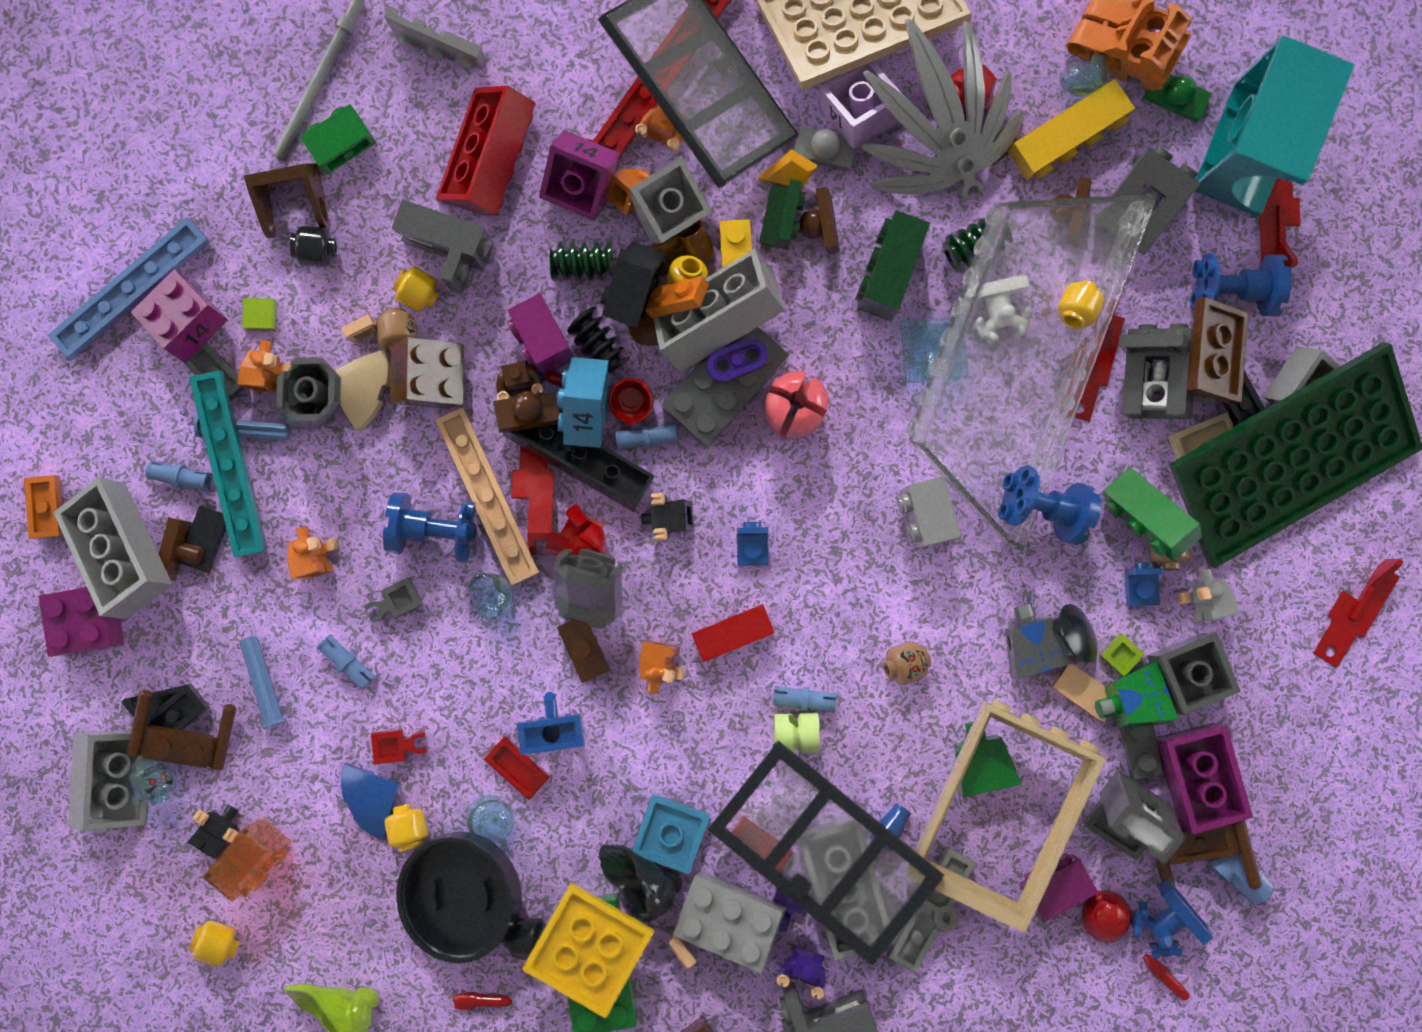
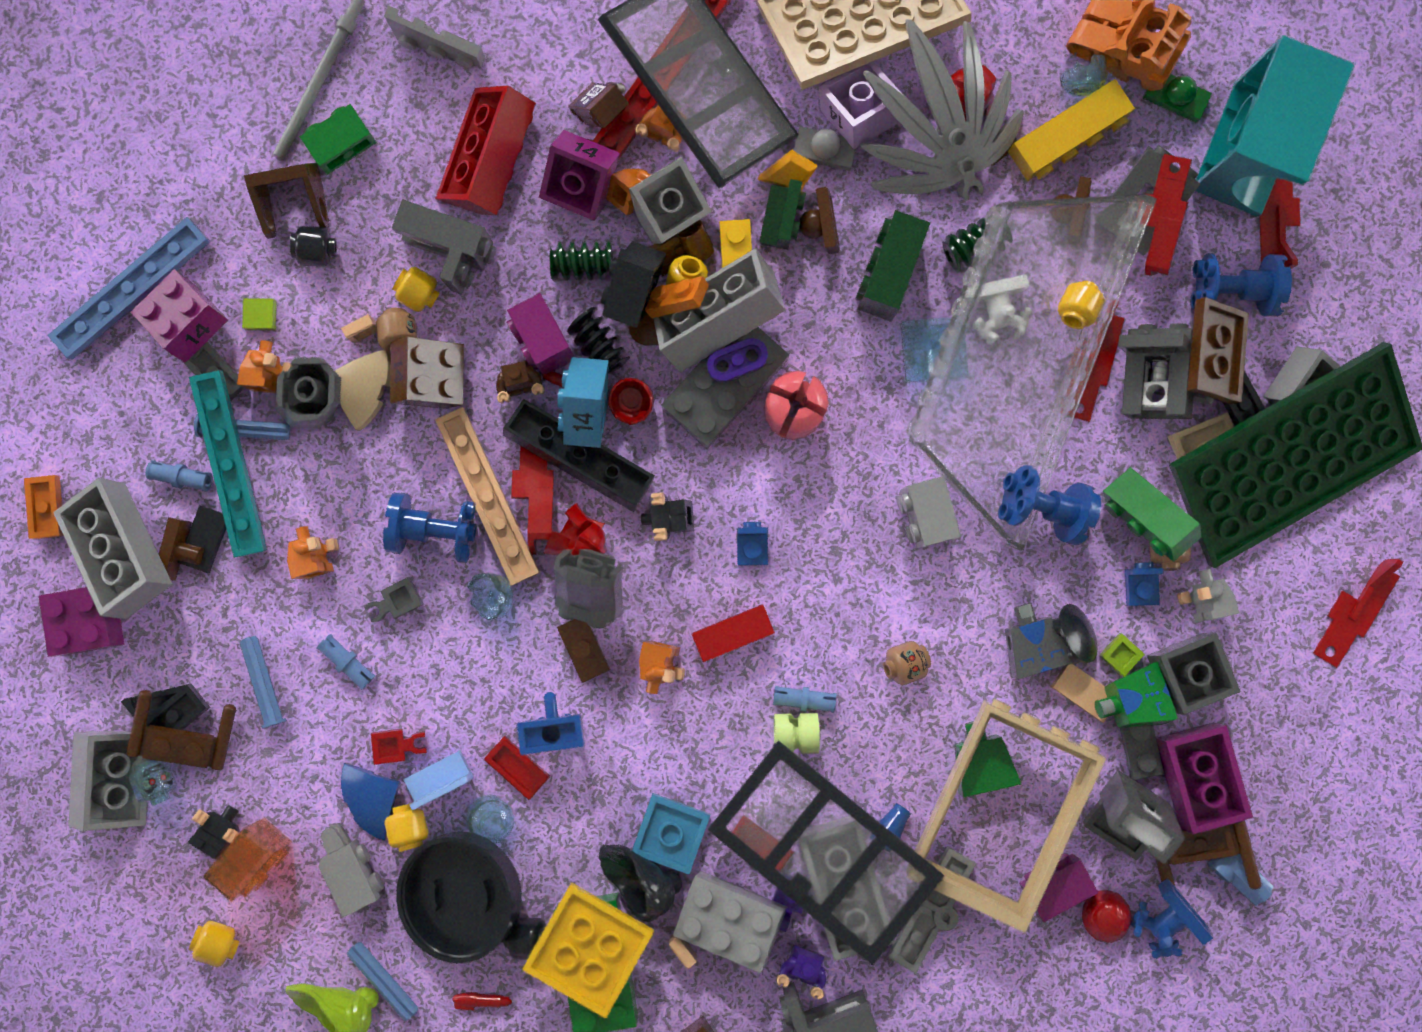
(348, 871): none -> light grey hinge
(382, 981): none -> medium blue axle
(438, 779): none -> light blue panel
(526, 411): reddish brown tile -> none
(599, 103): none -> reddish brown piece
(647, 436): medium blue pin -> none
(1165, 977): red piece -> none
(1167, 214): none -> red piece

